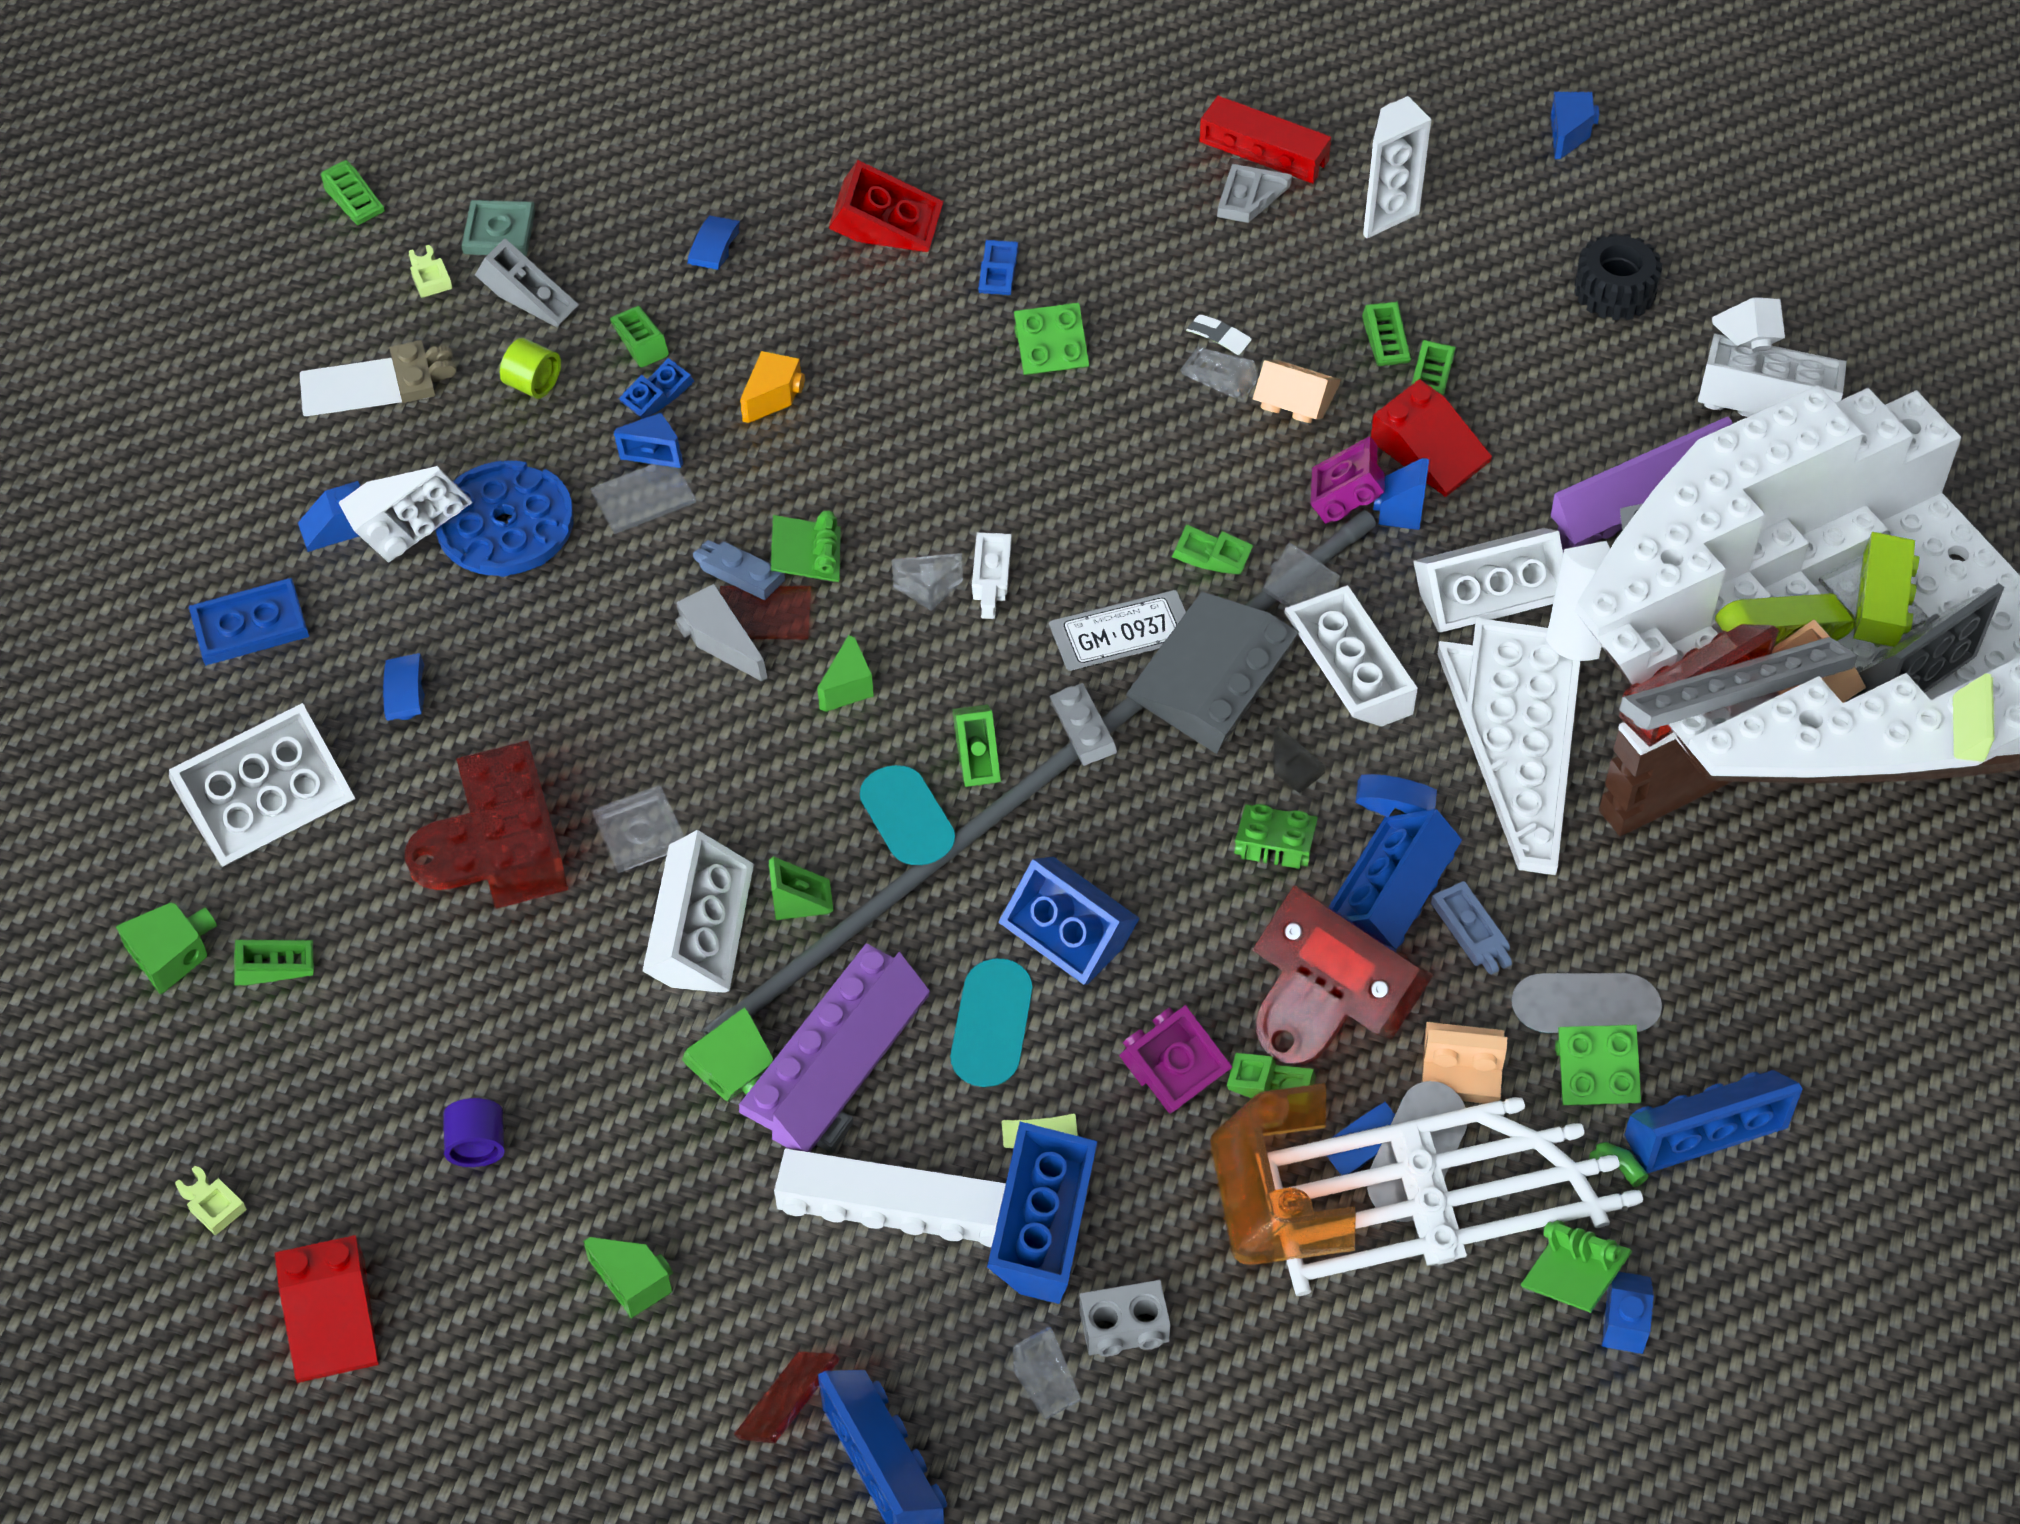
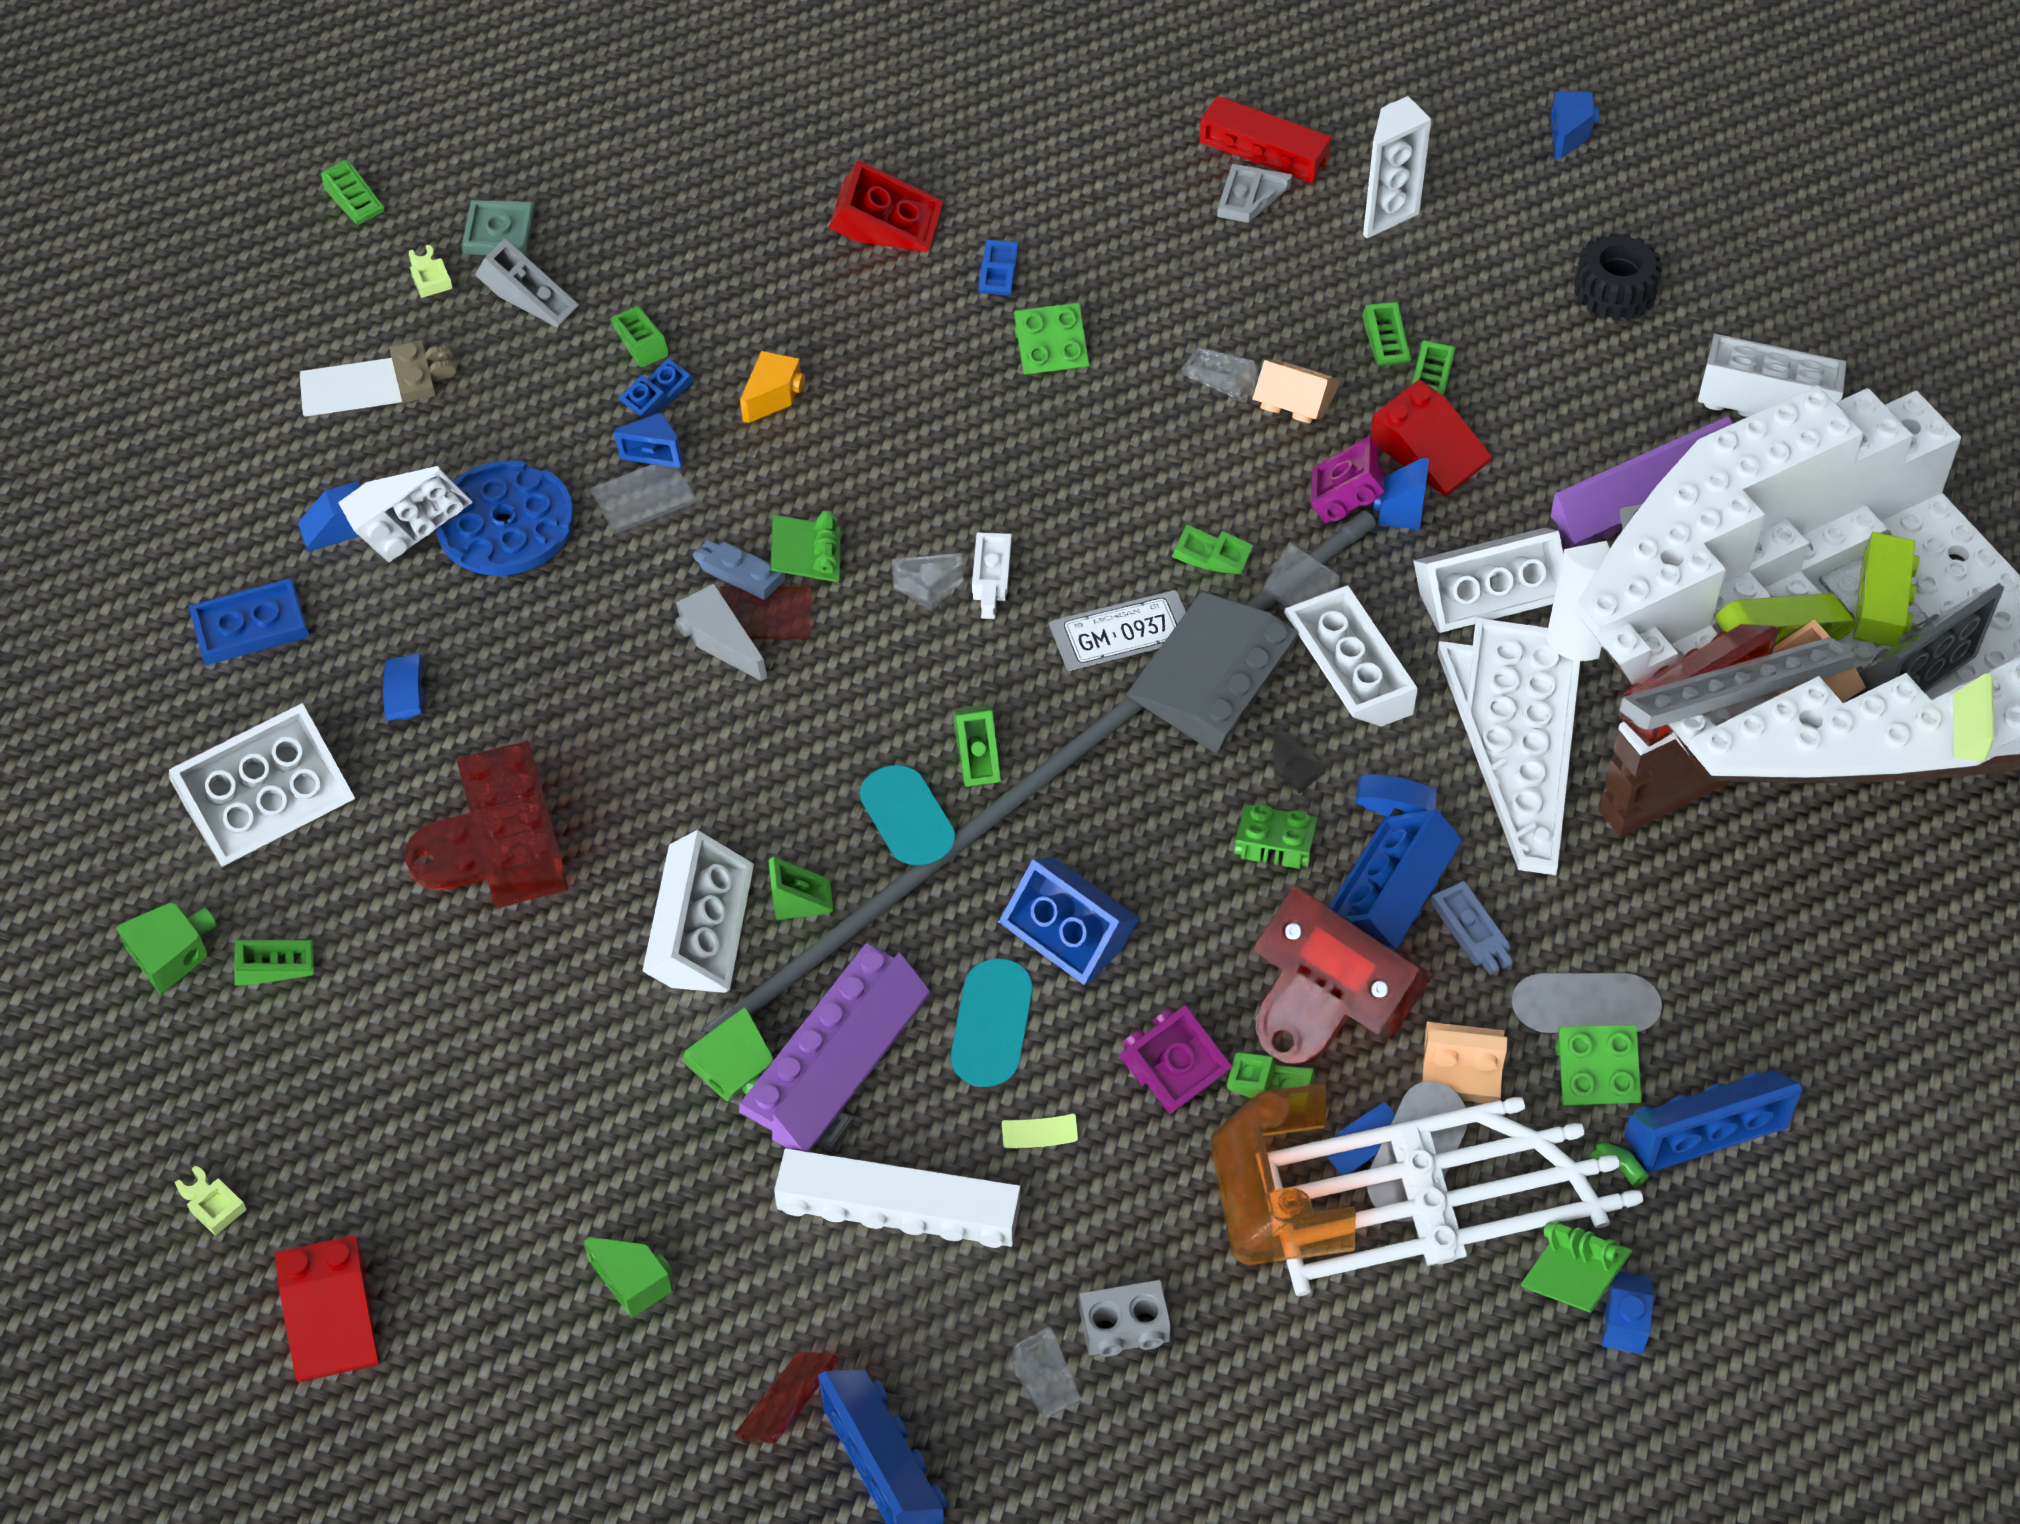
(473, 1132): dark purple piece -> none
(530, 368): lime piece -> none
(637, 828): clear tile -> none
(712, 242): blue slope -> none
(846, 679): bright green slope -> none
(1041, 1211): blue slope -> none
(1083, 724): light grey plate -> none
(1219, 333): white sticker -> none
(1753, 323): white slope -> none

